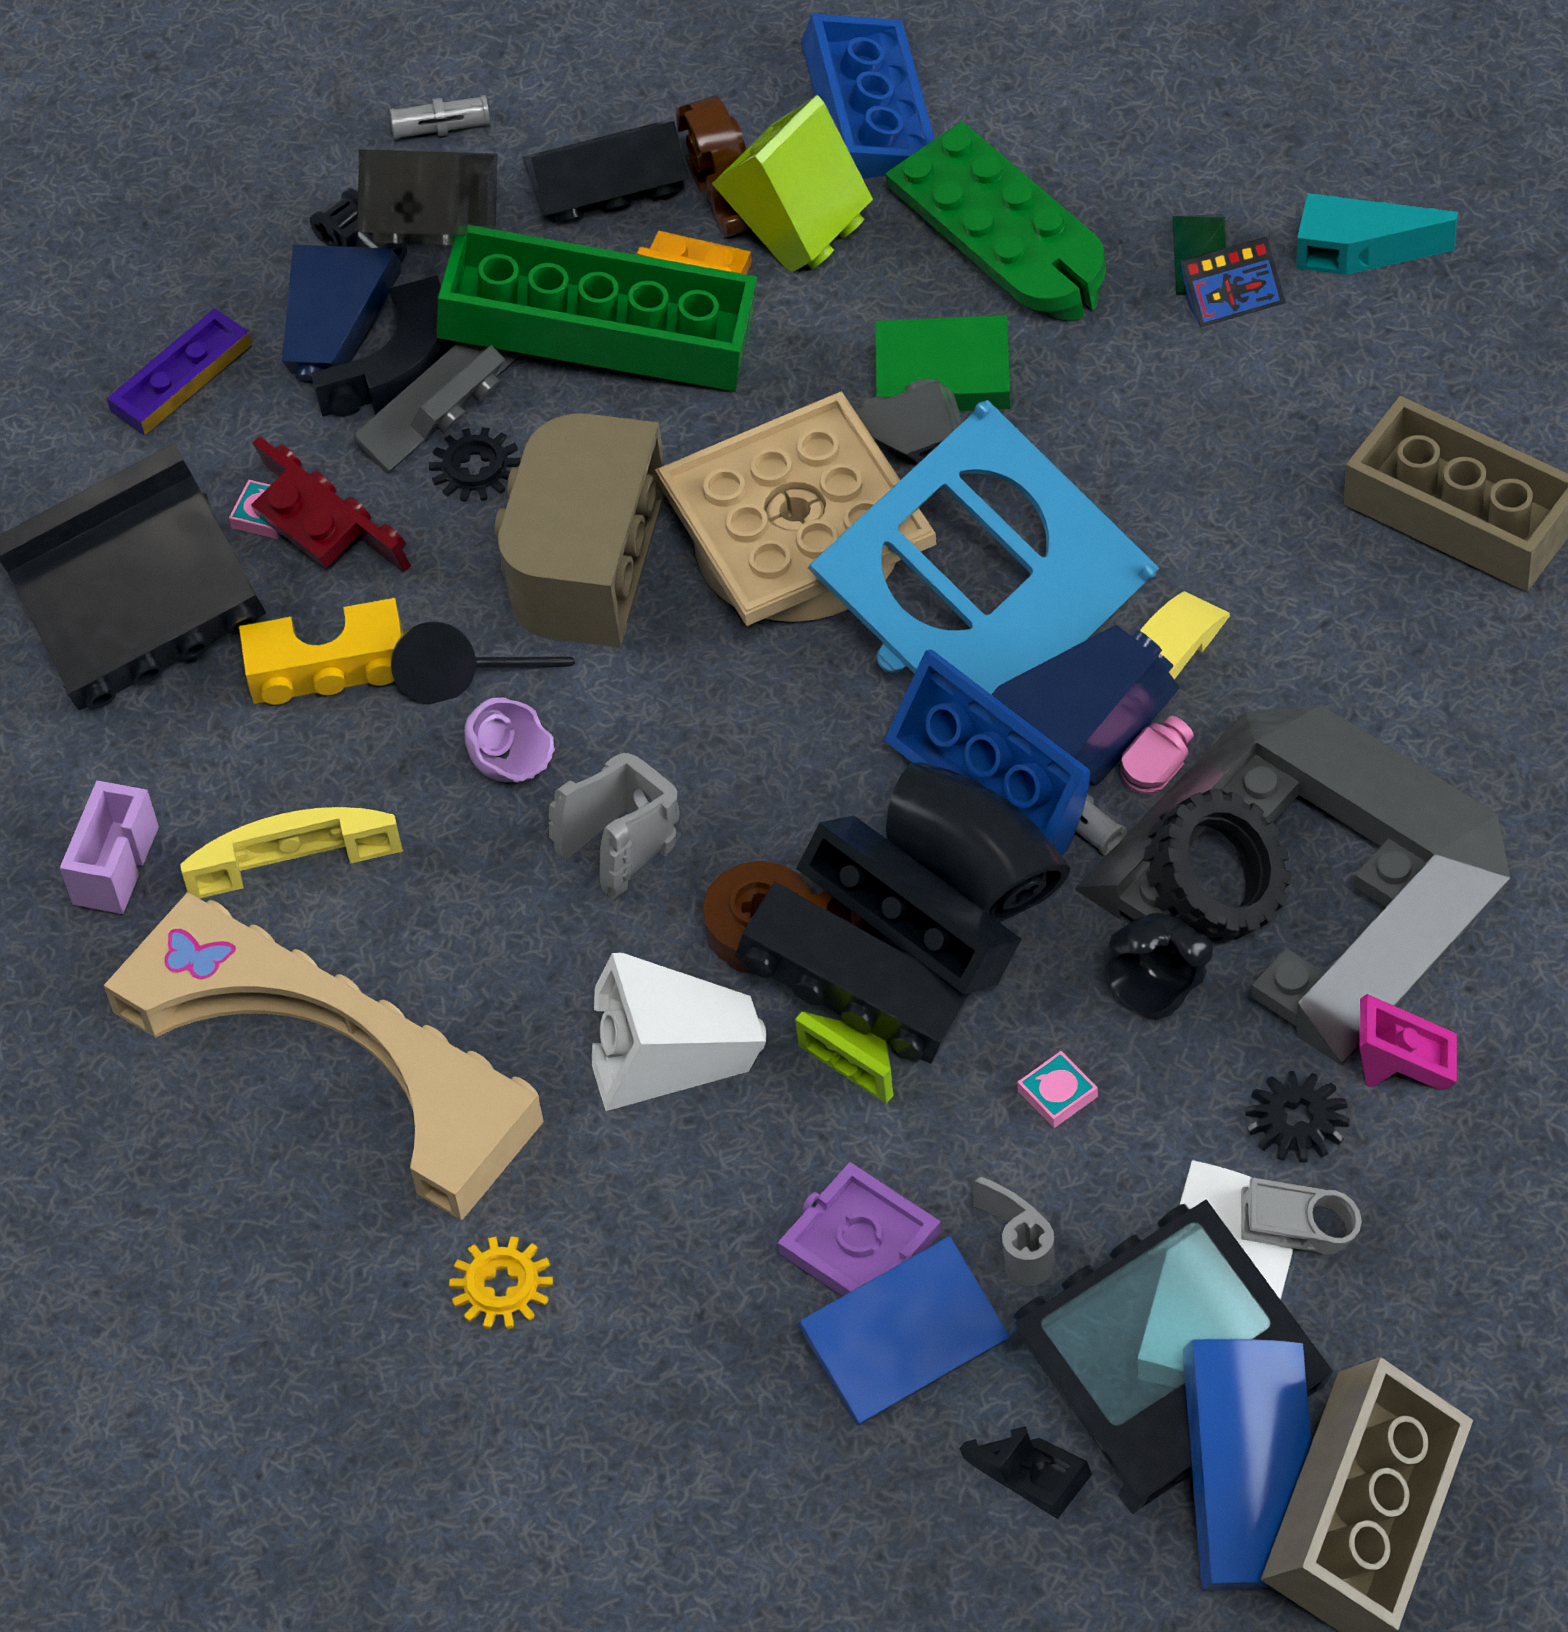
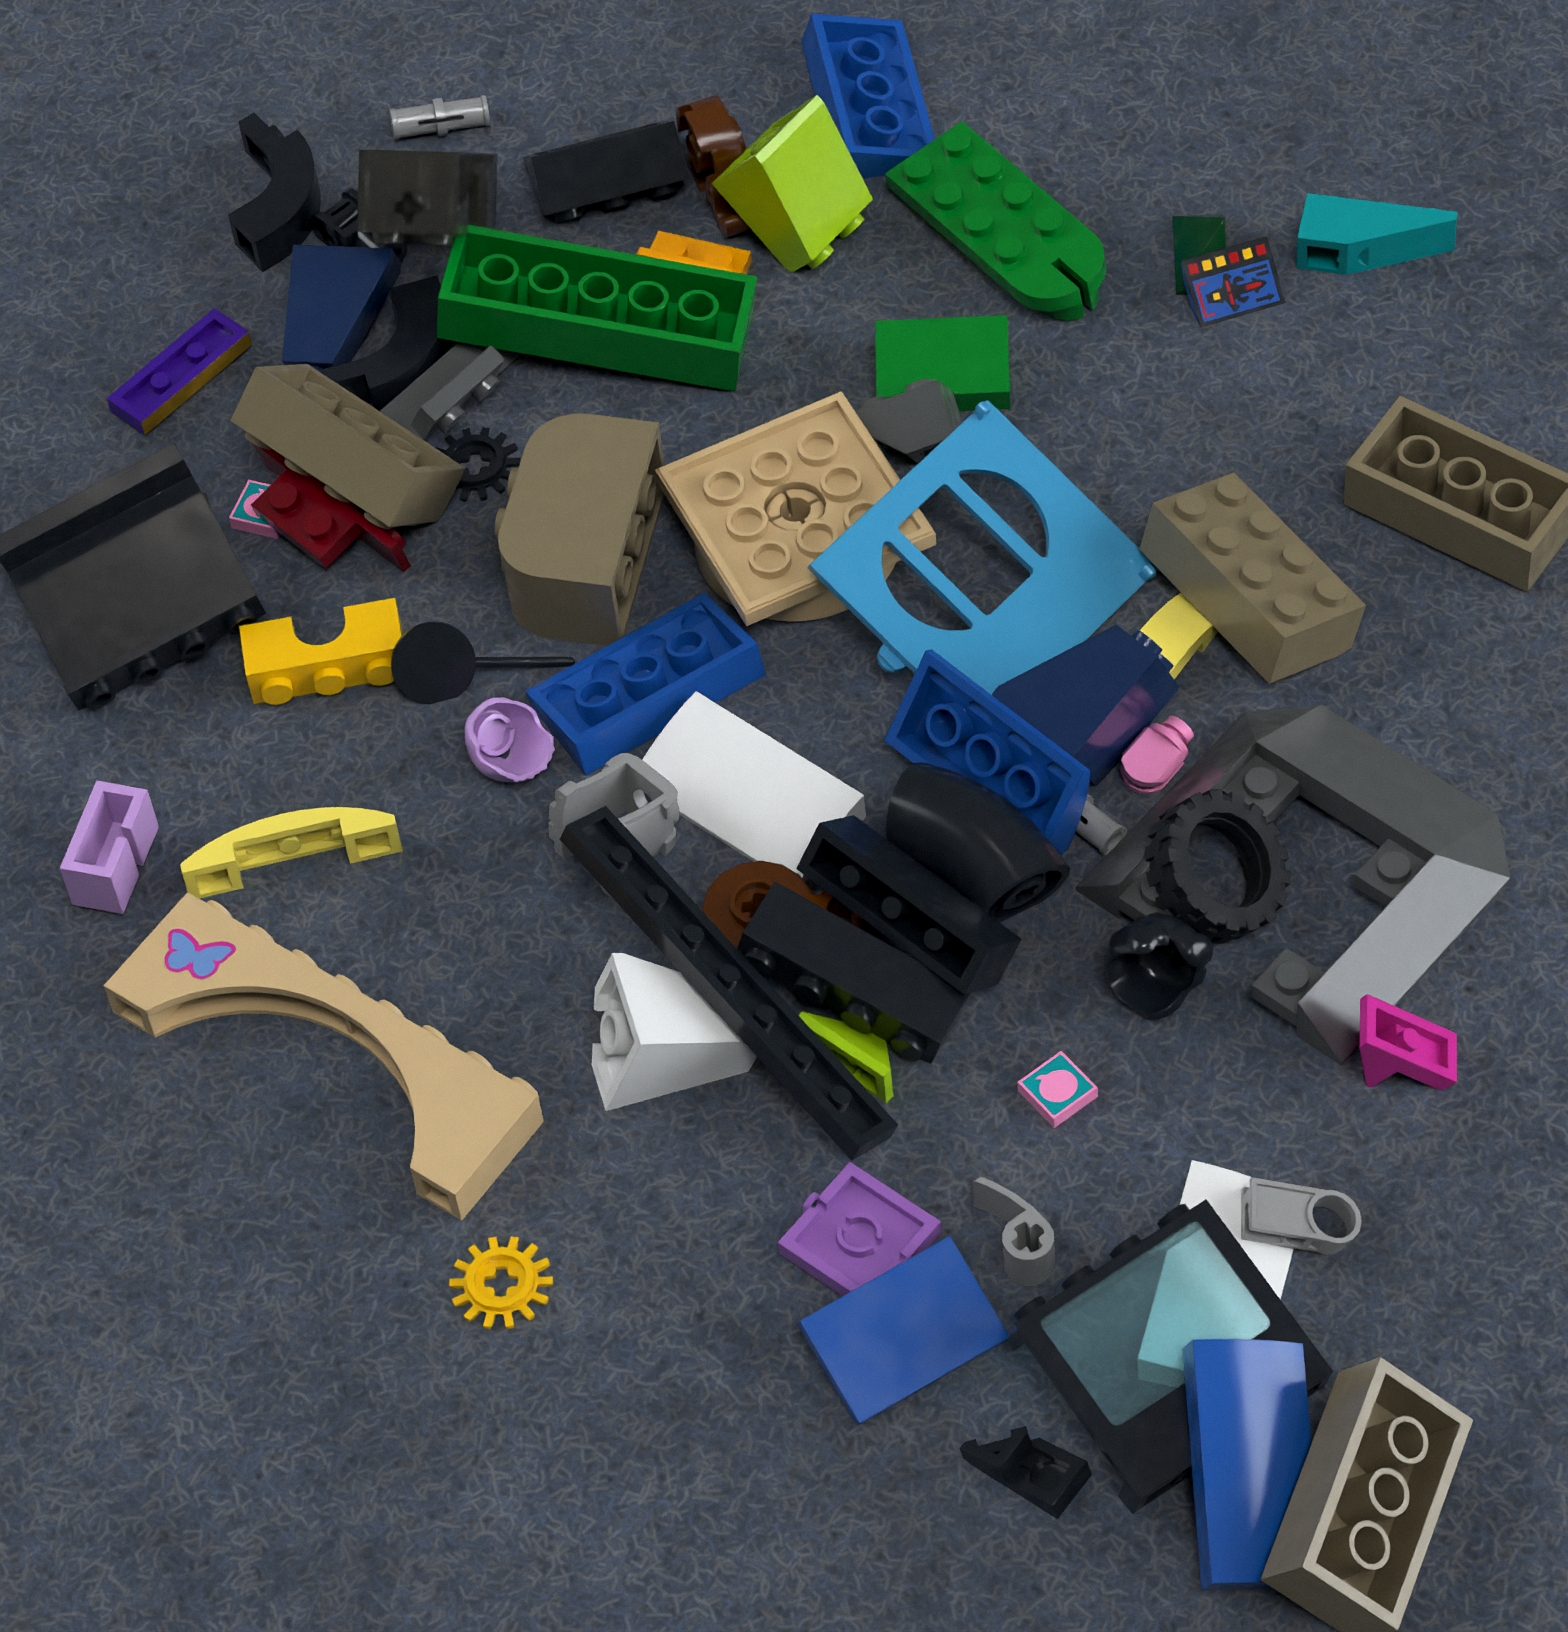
(282, 212): none -> black arch
(346, 445): none -> dark tan brick
(643, 680): none -> blue slope
(729, 983): none -> black plate
(747, 784): none -> white slope
(1252, 577): none -> dark tan brick
(1301, 1135): black gear -> none

